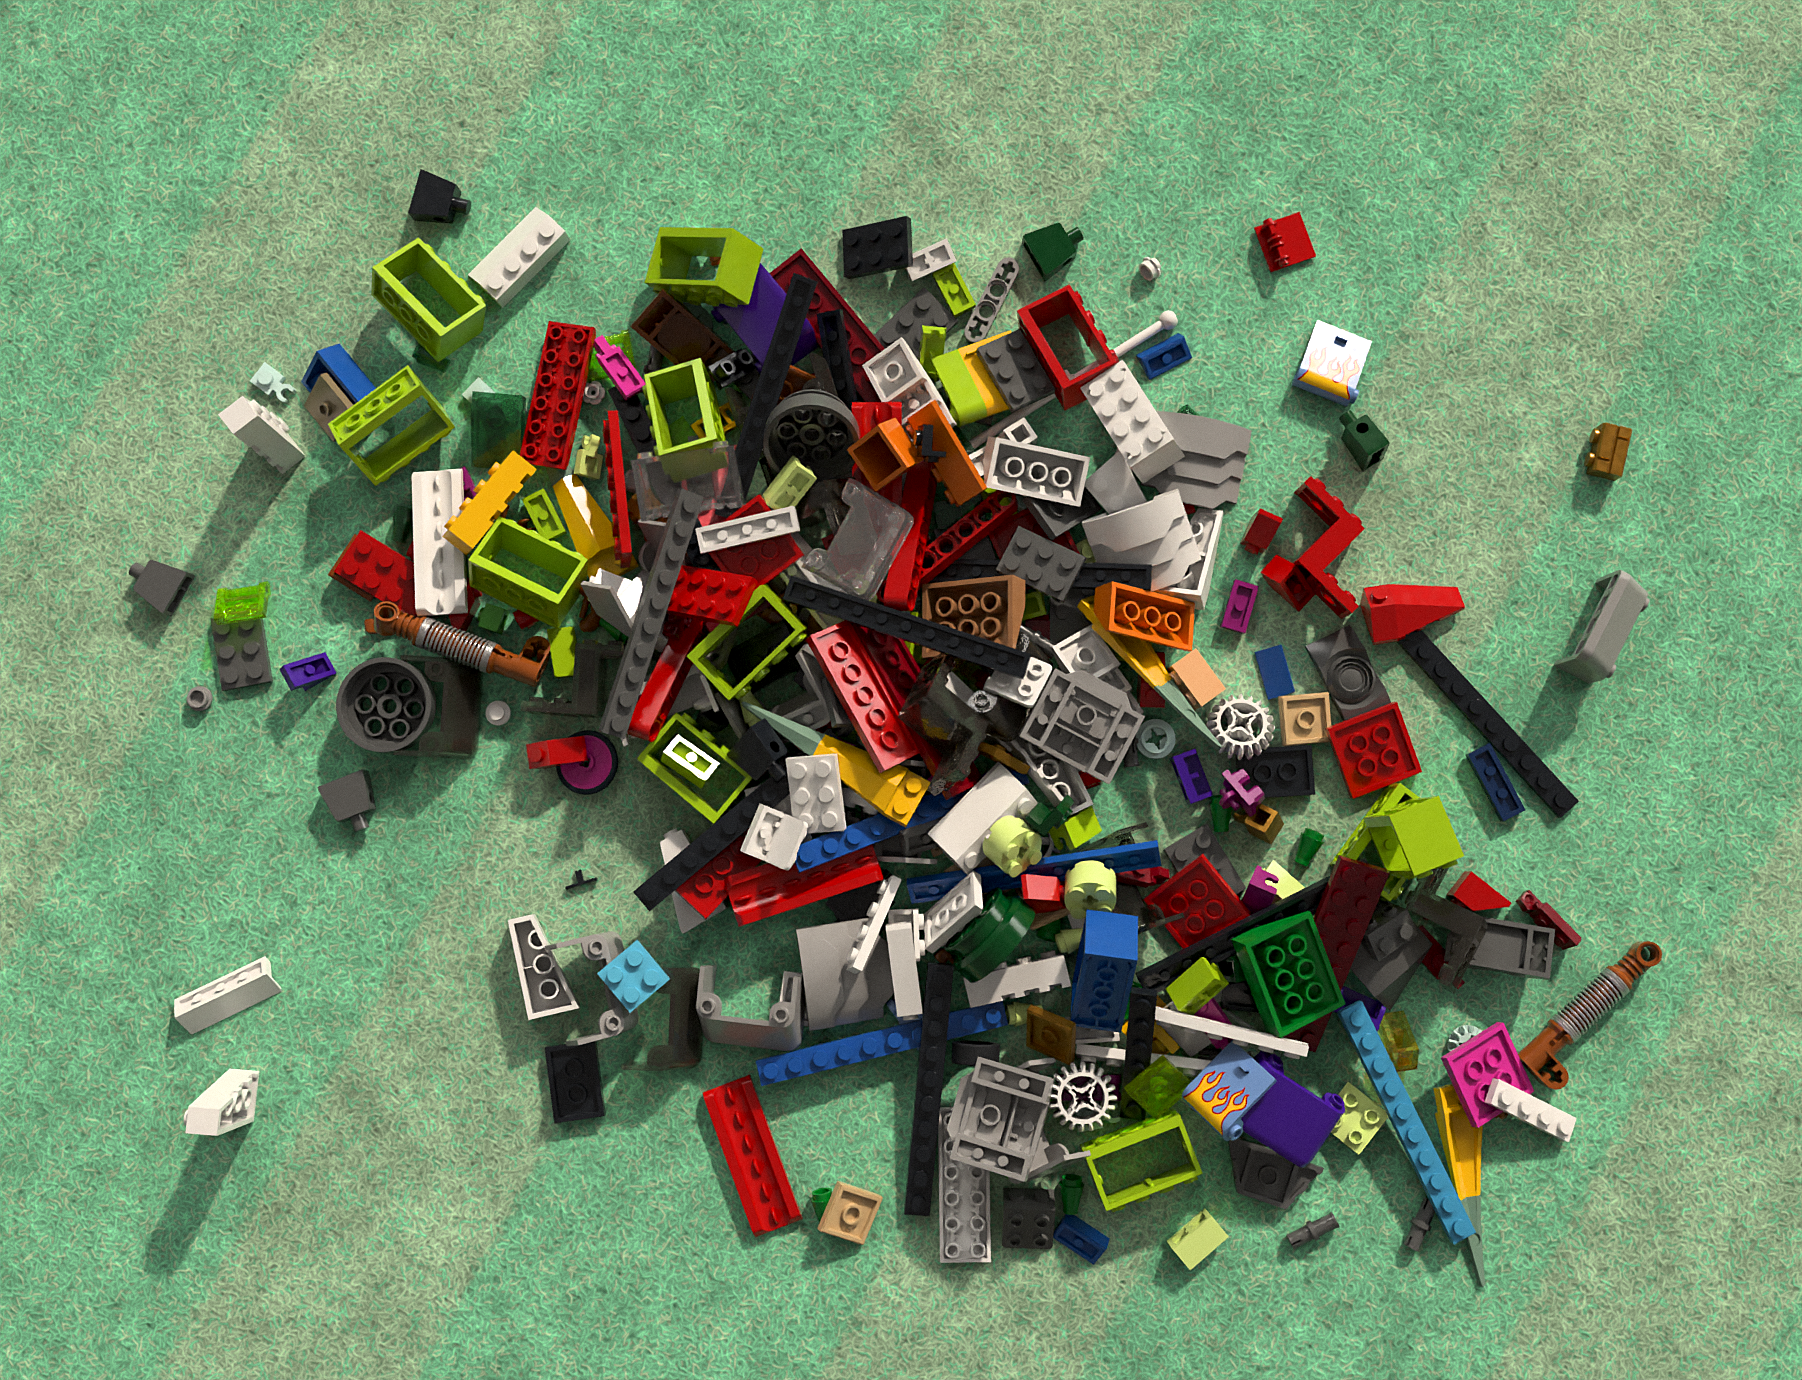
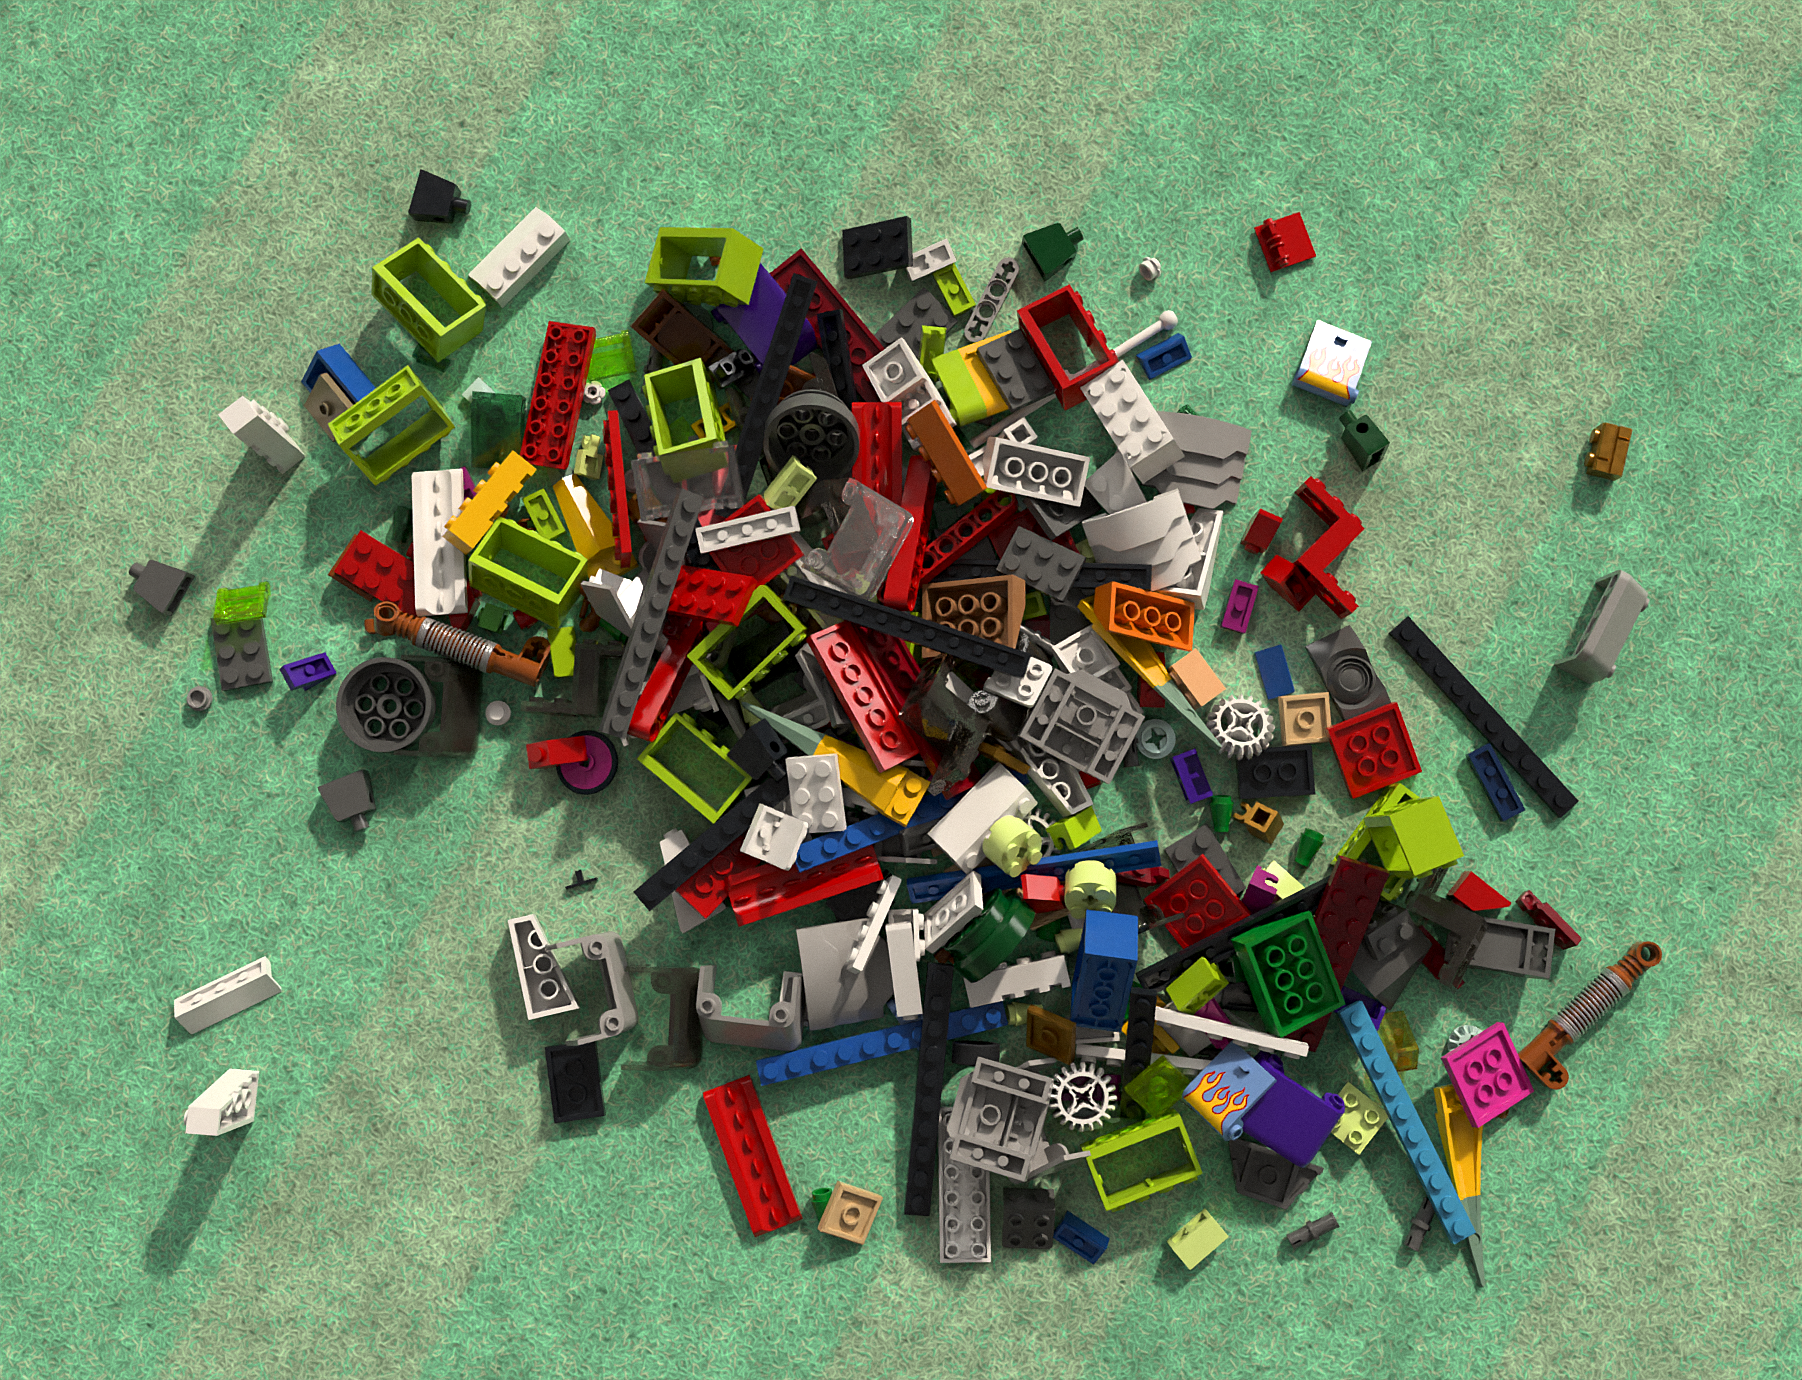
(271, 381): light aqua plate -> none
(618, 368): dark pink hinge -> none
(633, 976): medium azure plate -> none
(689, 761): lime slope -> none
(884, 453): orange slope -> none
(923, 440): black bracket -> none
(1043, 819): dark green bracket -> none
(1071, 1192): green cone -> none
(1236, 793): magenta hips -> none
(1398, 609): red wedge -> none
(1530, 1110): white plate -> none

